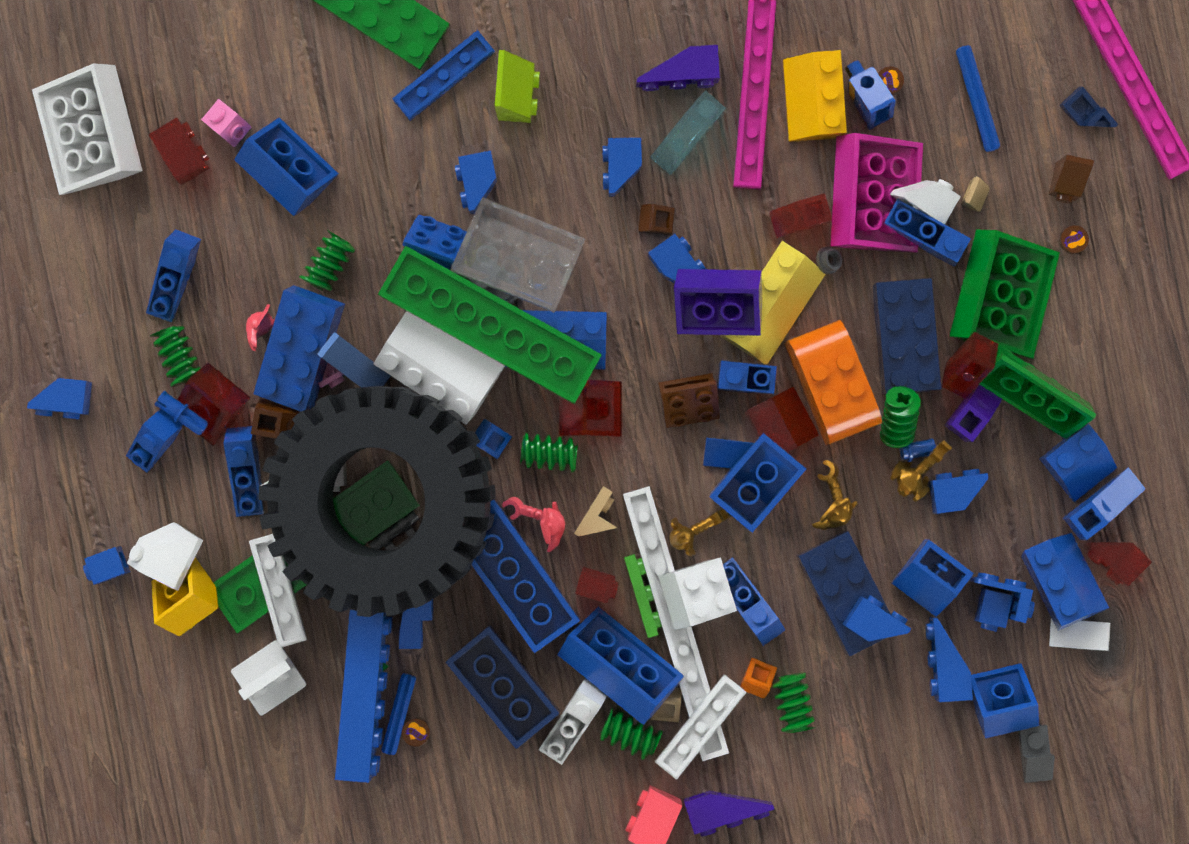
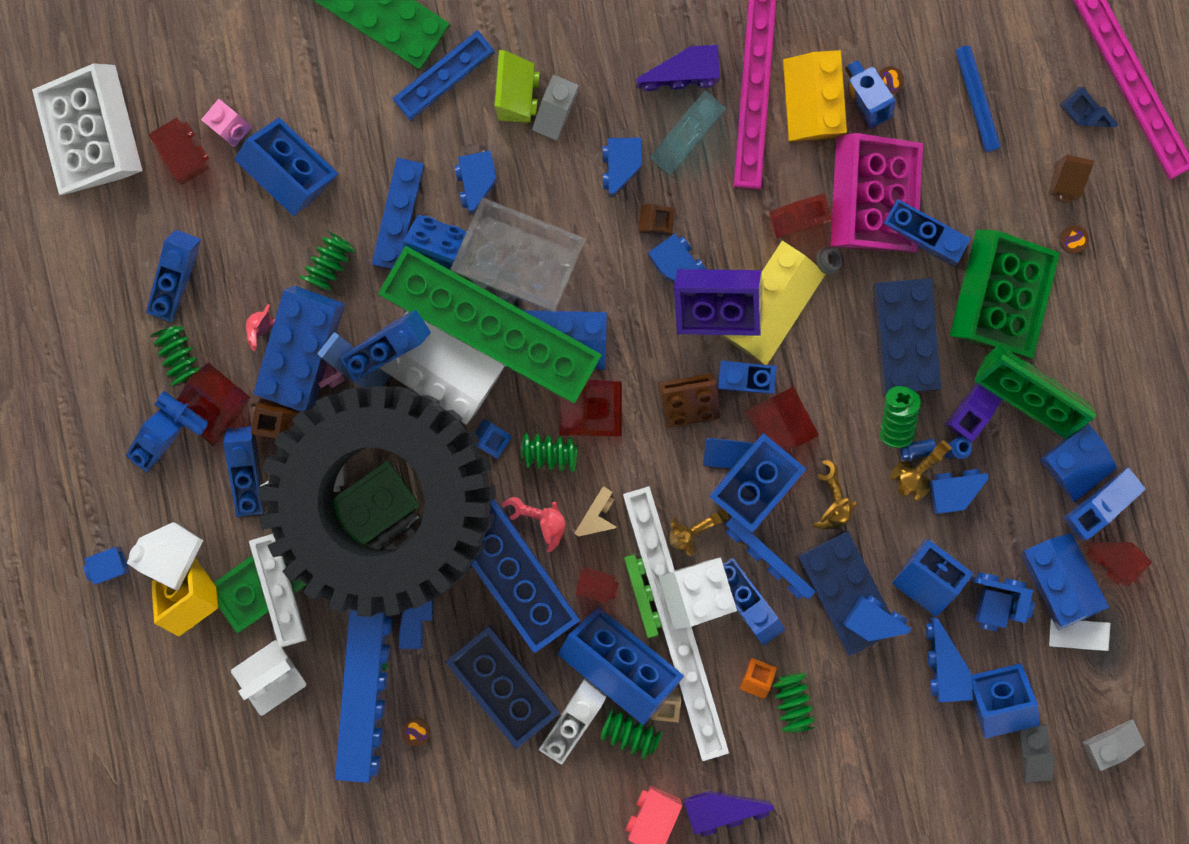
(63, 396): blue slope -> none
(386, 345): none -> blue slope
(397, 212): none -> blue plate
(398, 714): blue axle -> none
(555, 107): none -> light grey slope
(700, 726): white tile -> none
(776, 566): none -> blue plate
(833, 382): orange brick -> none
(930, 198): white slope -> none
(960, 448): none -> blue pin
(970, 365): clear red brick -> none
(975, 194): tan slope -> none
(1113, 745): none -> light grey slope

